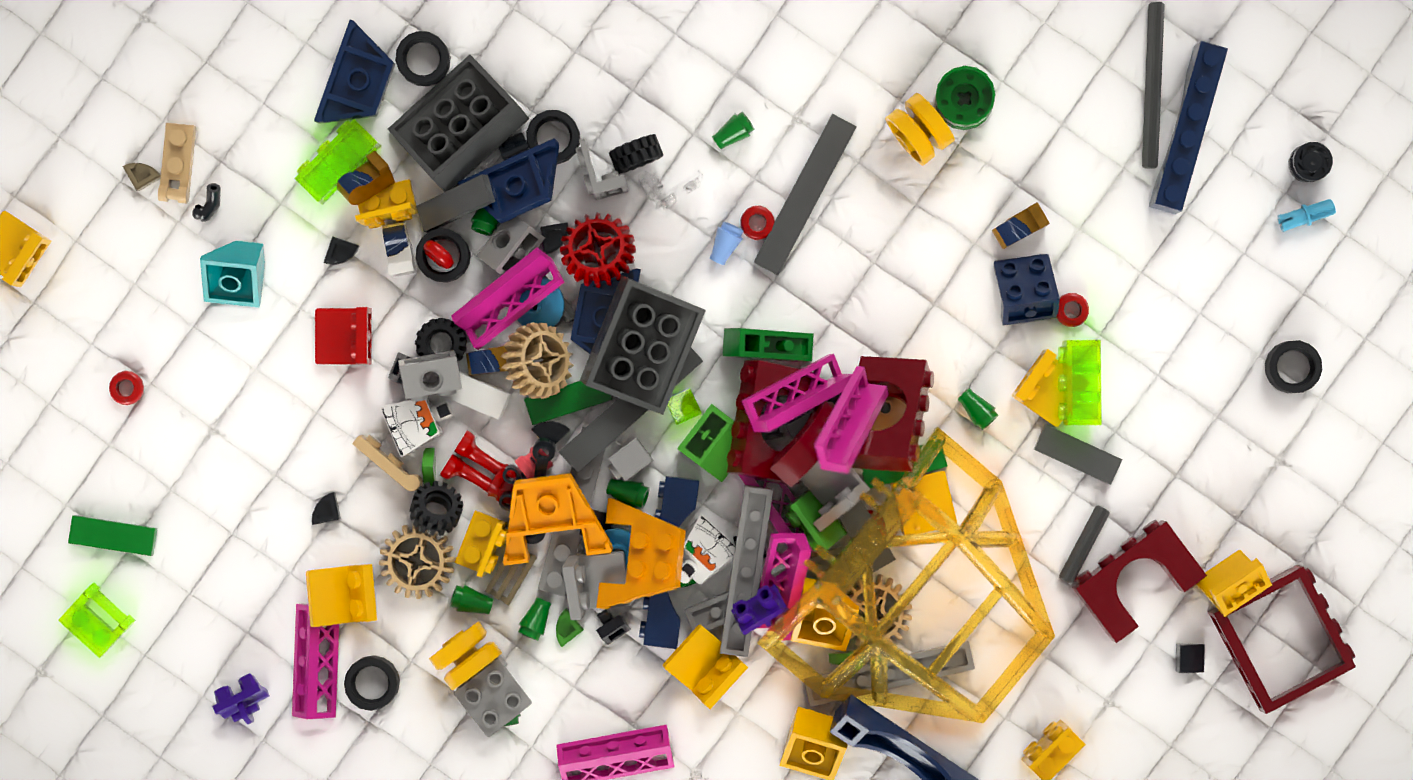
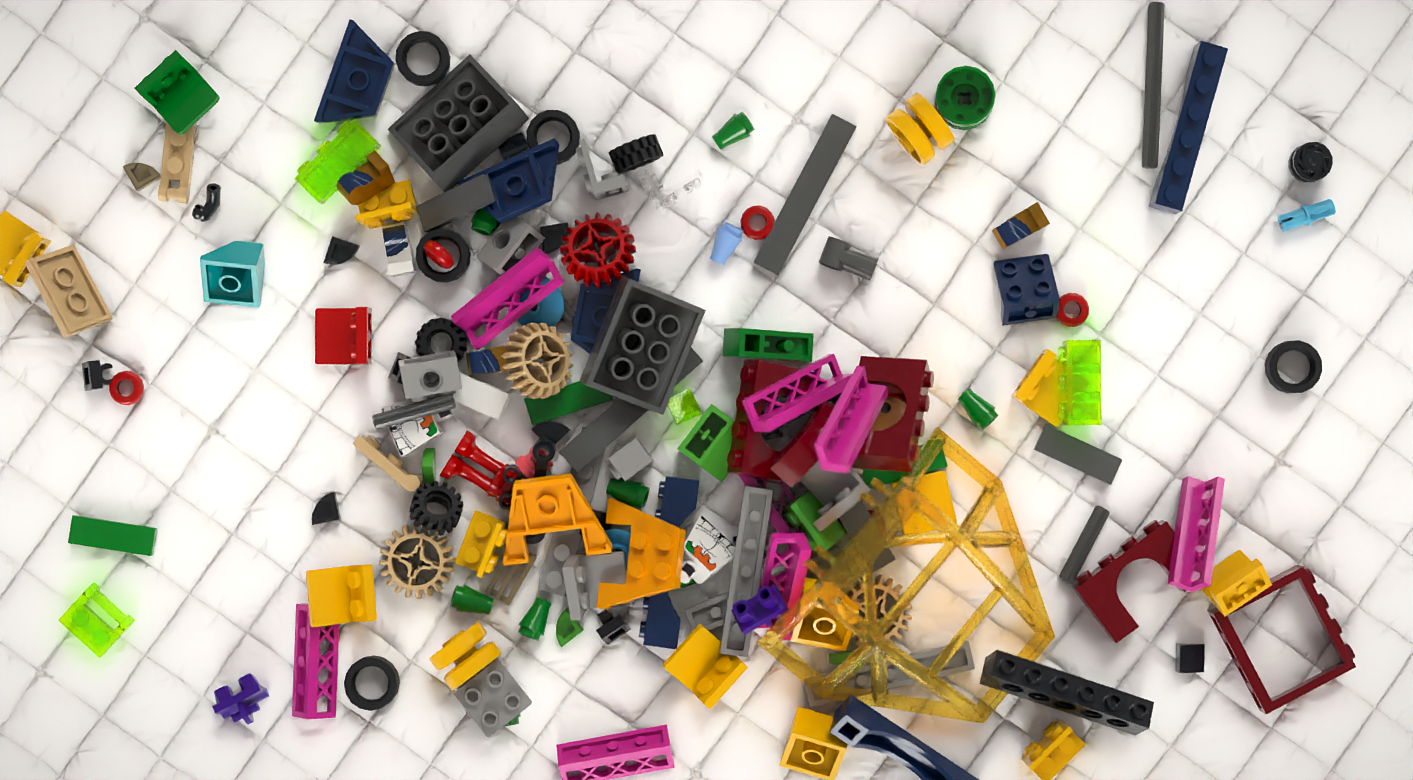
(68, 291): none -> tan tile
(93, 376): none -> black tile
(178, 92): none -> green bracket
(414, 411): none -> dark grey axle
(841, 256): none -> dark grey piece
(1066, 692): none -> black brick
(1194, 532): none -> dark pink fence

